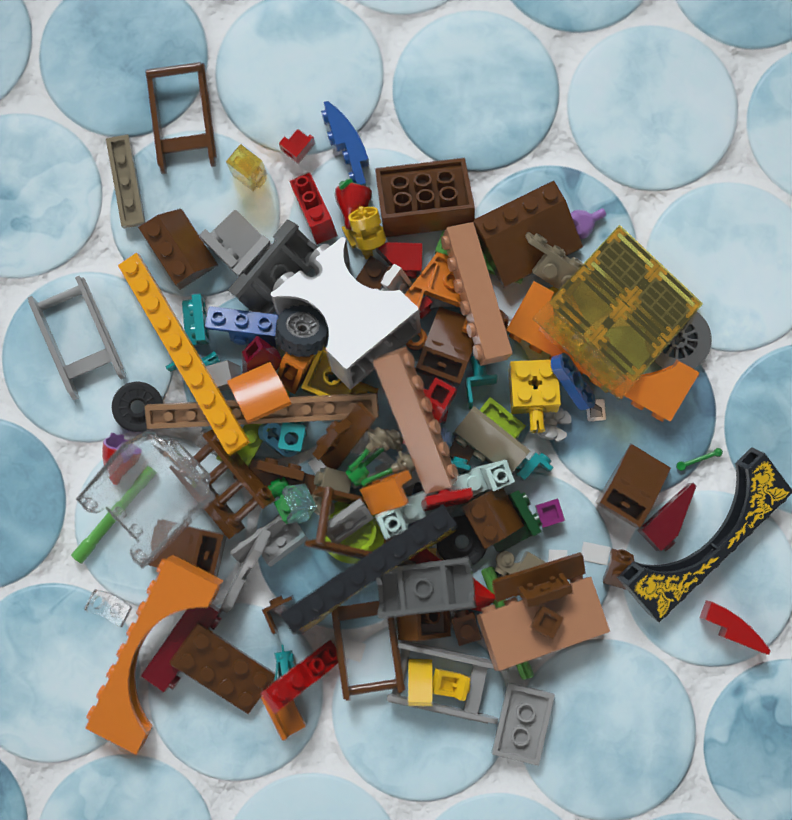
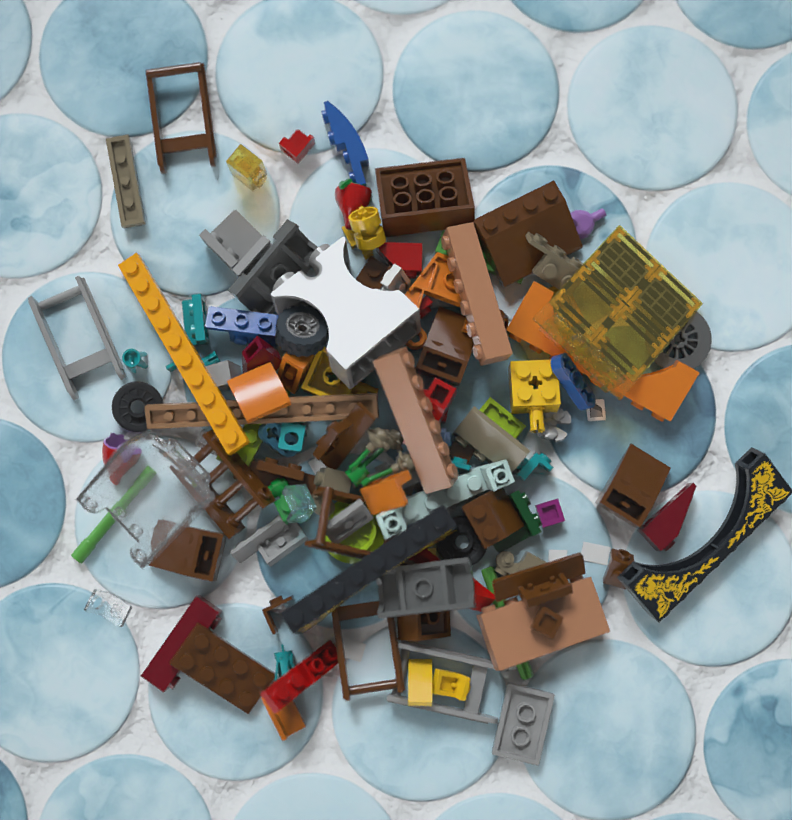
(118, 711): orange arch -> none
(132, 358): none -> teal piece
(178, 247): reddish brown slope -> none
(248, 563): light grey tile -> none
(313, 208): red slope -> none
(447, 498): red plate -> none
(465, 627): reddish brown bracket -> none
(479, 378): teal bracket -> none
(682, 465): green hinge -> none
(733, 627): red slope -> none

